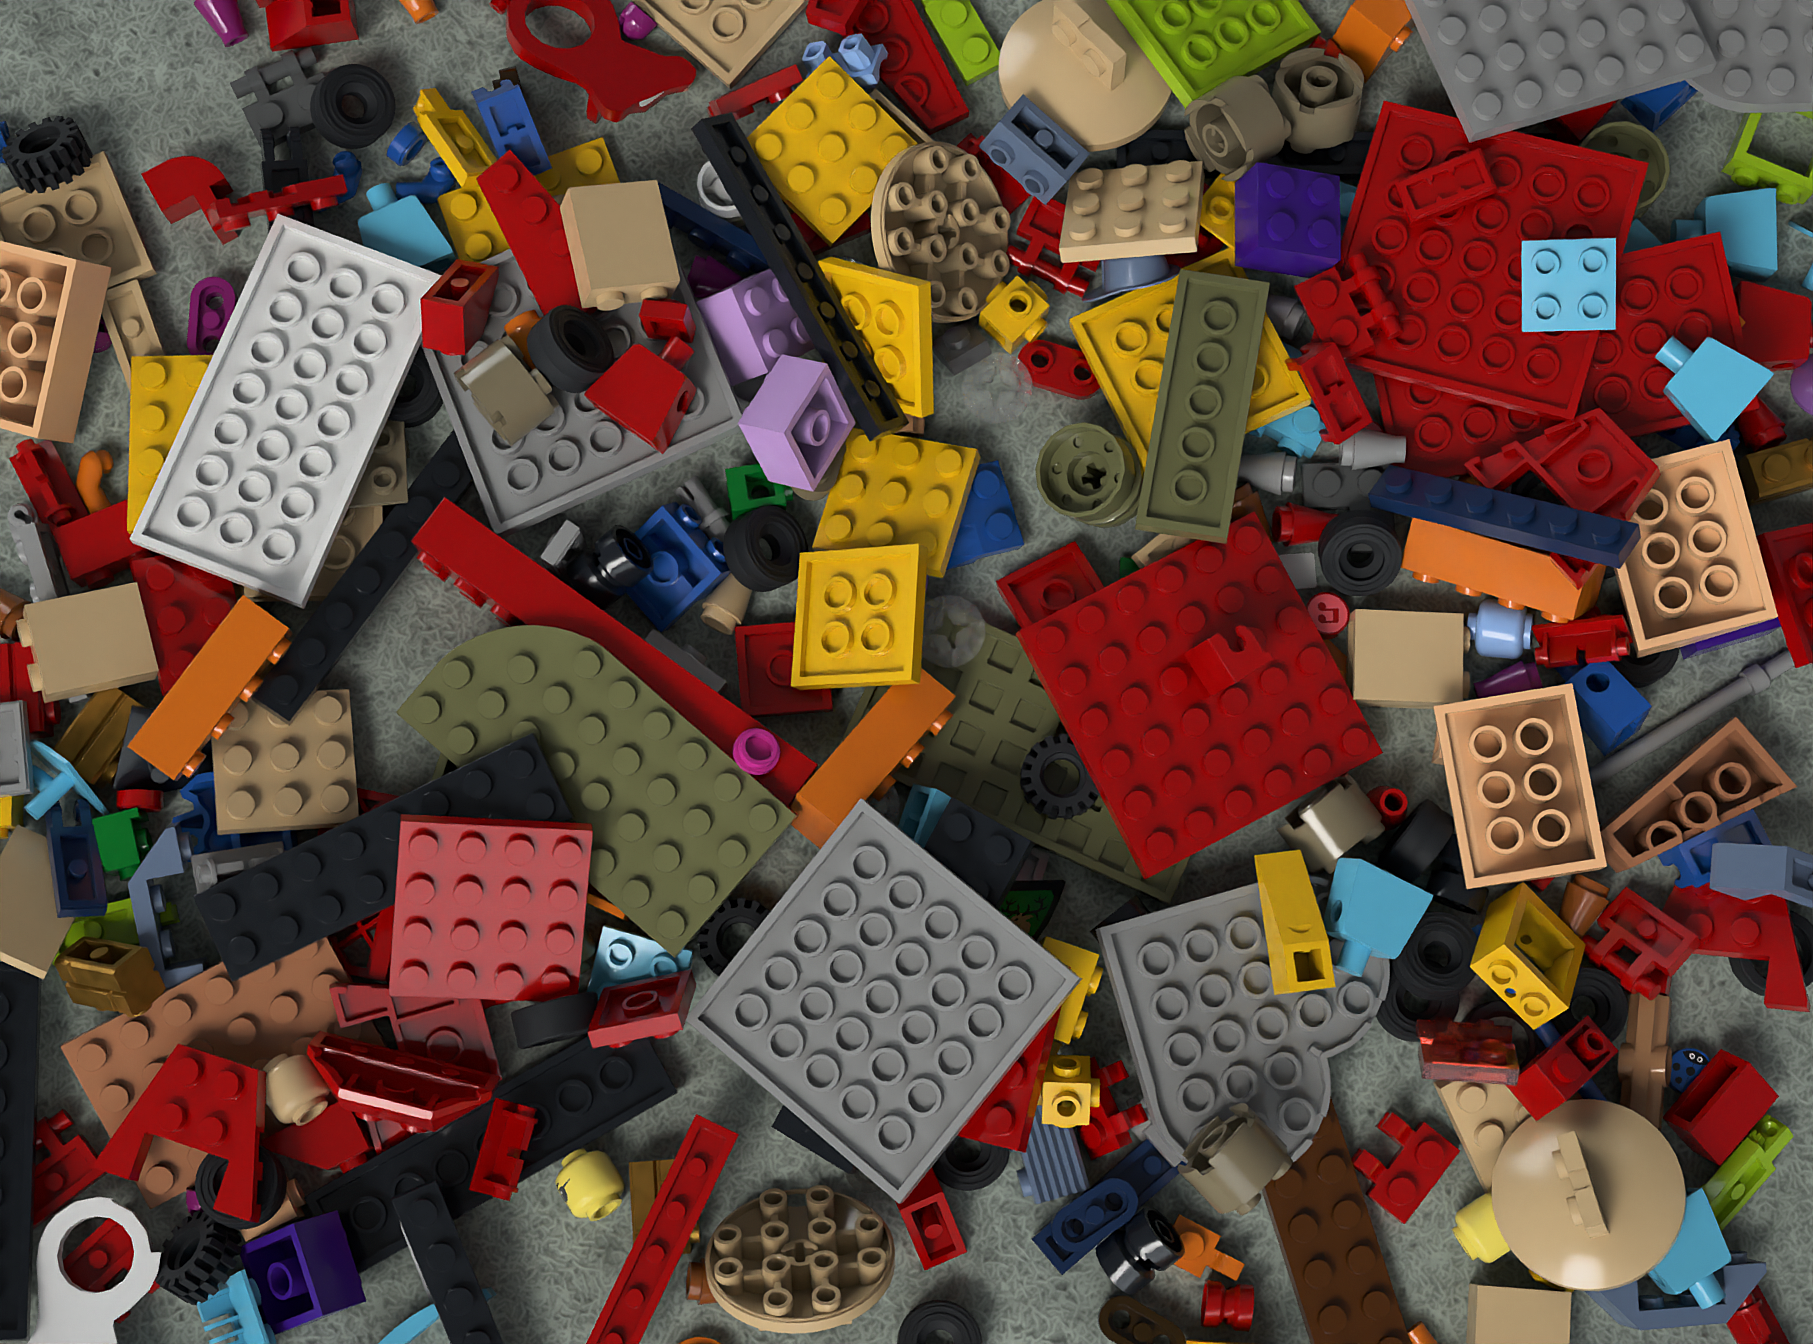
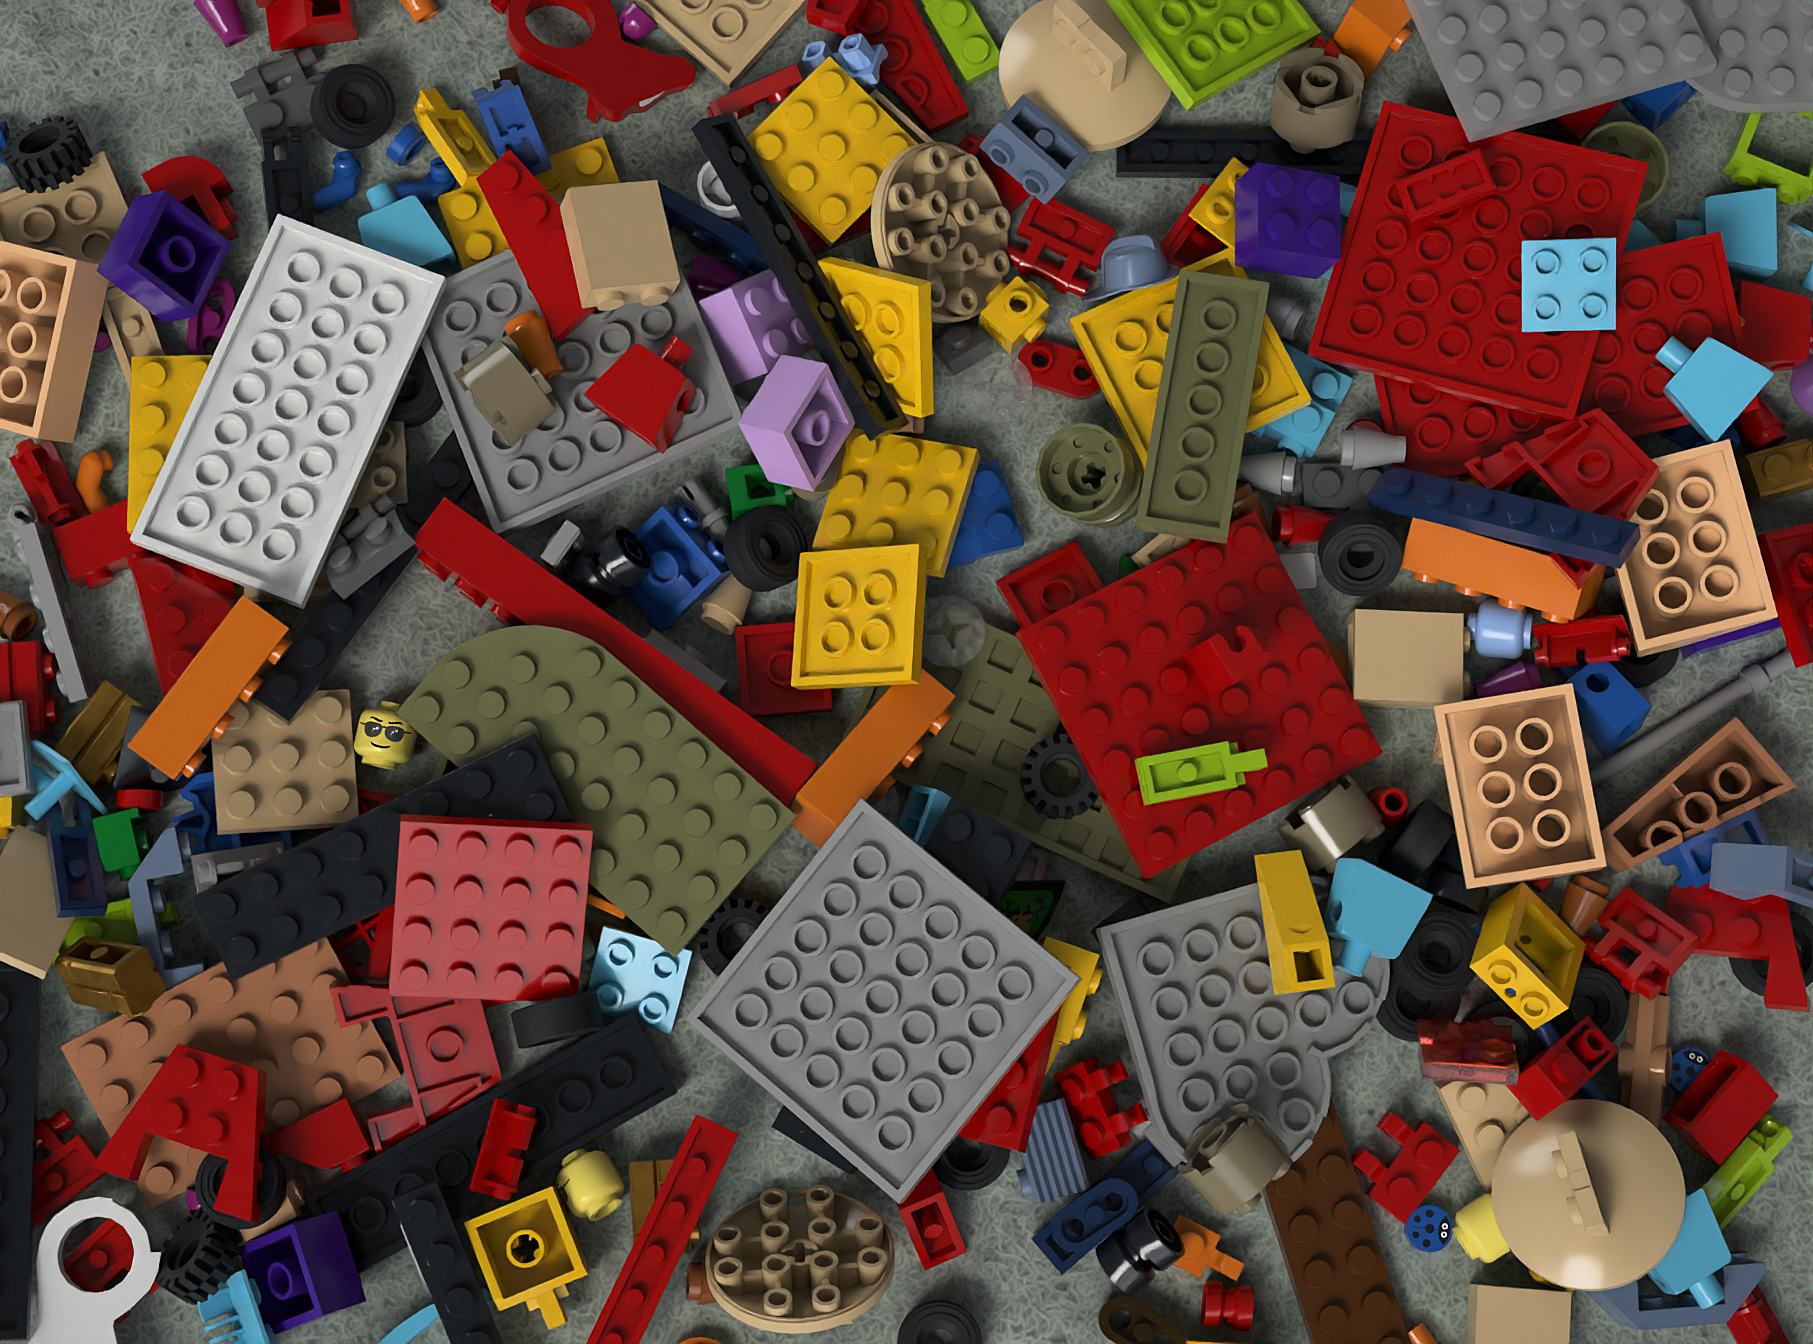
(88, 642): tan brick -> none
(164, 256): none -> dark purple brick
(235, 216): red wing -> none
(295, 1089): tan head -> none
(367, 545): none -> dark grey plate
(384, 737): none -> light yellow head
(398, 1084): red wedge -> none
(458, 307): red slope -> none
(556, 1262): none -> yellow hinge
(570, 348): black tyre -> none
(642, 1009): red plate -> none
(667, 318): red plate -> none
(756, 751): dark pink plate -> none
(1068, 1091): yellow brick -> none
(1132, 211): tan plate -> none
(1195, 771): none -> lime hinge
(1236, 126): dark tan brick -> none
(1328, 614): coral tile -> none
(1331, 390): red hinge -> none
(1336, 317): red plate -> none
(1428, 1228): none -> blue tile

